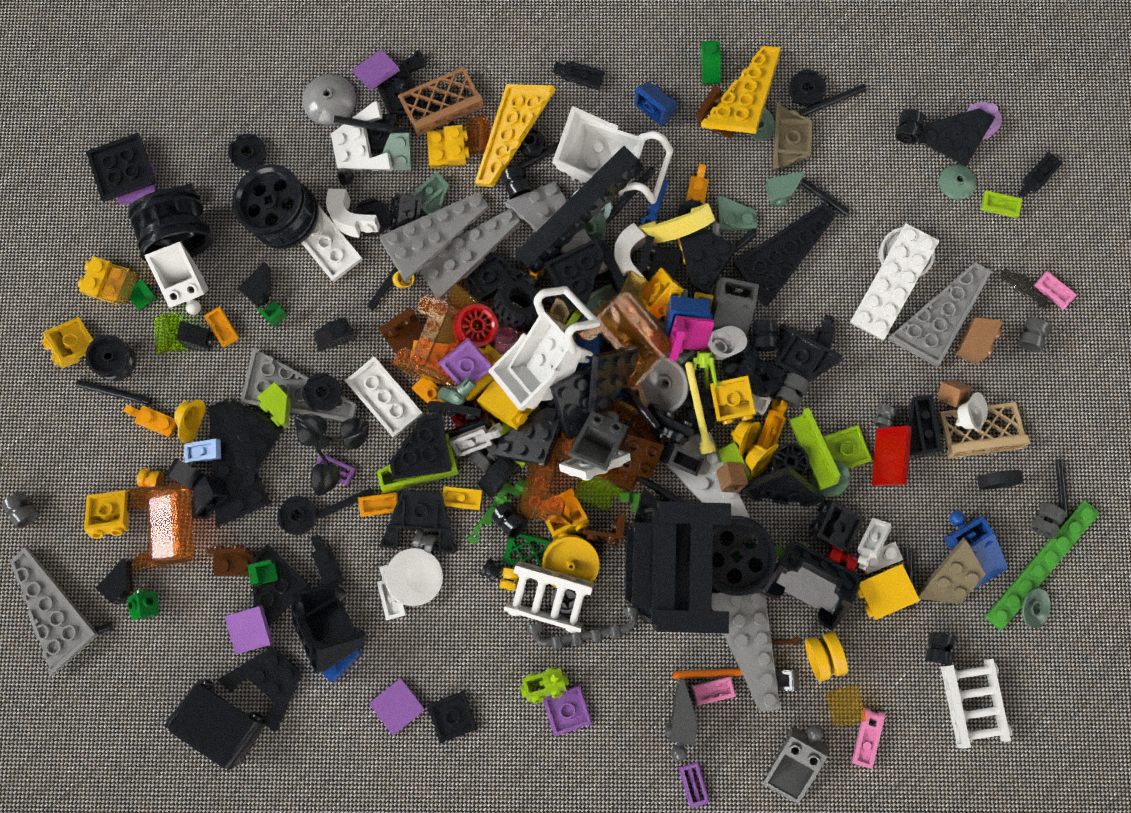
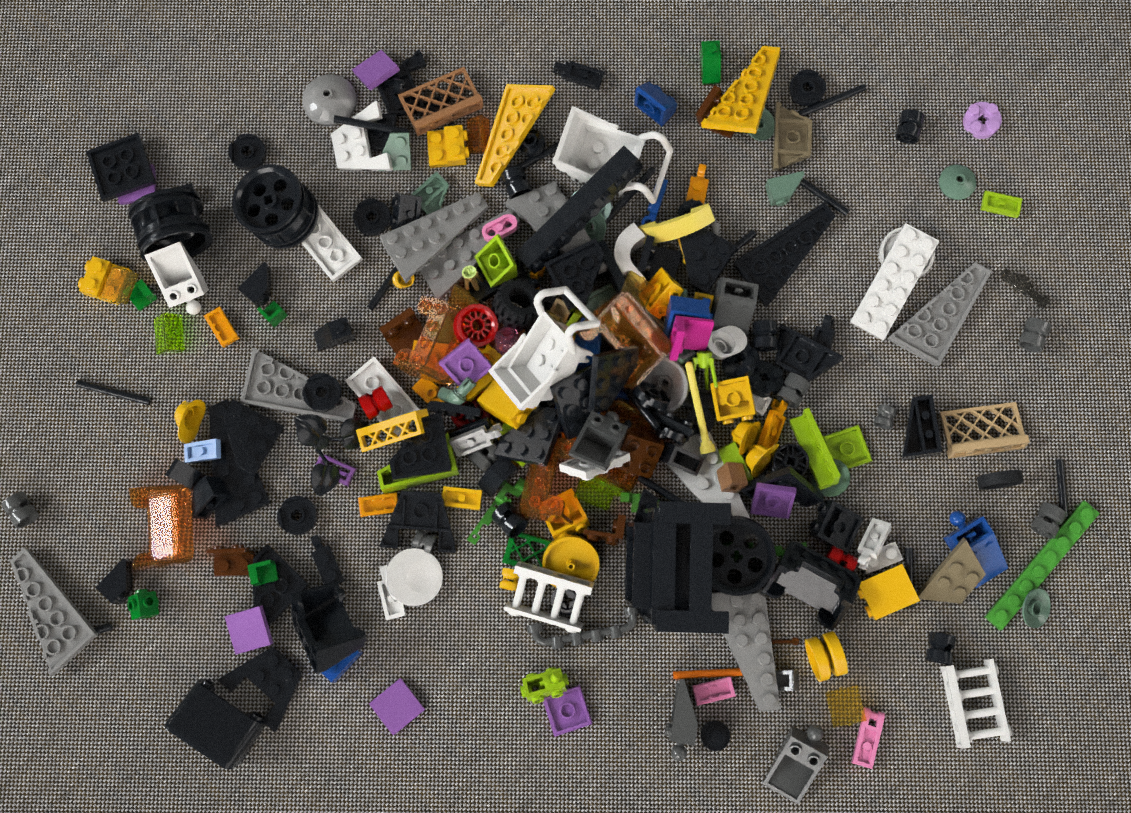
(67, 342): yellow plate -> none
(106, 514): yellow plate -> none
(110, 357): black wheel -> none
(149, 478): yellow wheel -> none
(152, 420): light orange plate -> none
(195, 337): black slope -> none
(278, 403): lime slope -> none
(344, 503): black bar -> none
(345, 177): black hinge -> none
(348, 223): white arch -> none
(375, 402): none -> red wheel
(388, 427): none -> yellow fence
(452, 716): black tile -> none
(470, 275): none -> piece
(491, 570): black wheel -> none
(496, 262): none -> lime slope
(498, 226): none -> bright pink plate
(651, 397): none -> black plate
(698, 802): medium lavender tile -> none
(715, 735): none -> black plate
(735, 216): sand green wing -> none
(773, 500): none -> medium lavender tile
(891, 456): red tile -> none
(954, 392): medium nougat panel -> none
(957, 135): black plate -> none
(973, 413): white piece -> none
(979, 339): medium nougat slope -> none
(1040, 174): black hinge -> none
(1055, 290): bright pink plate -> none

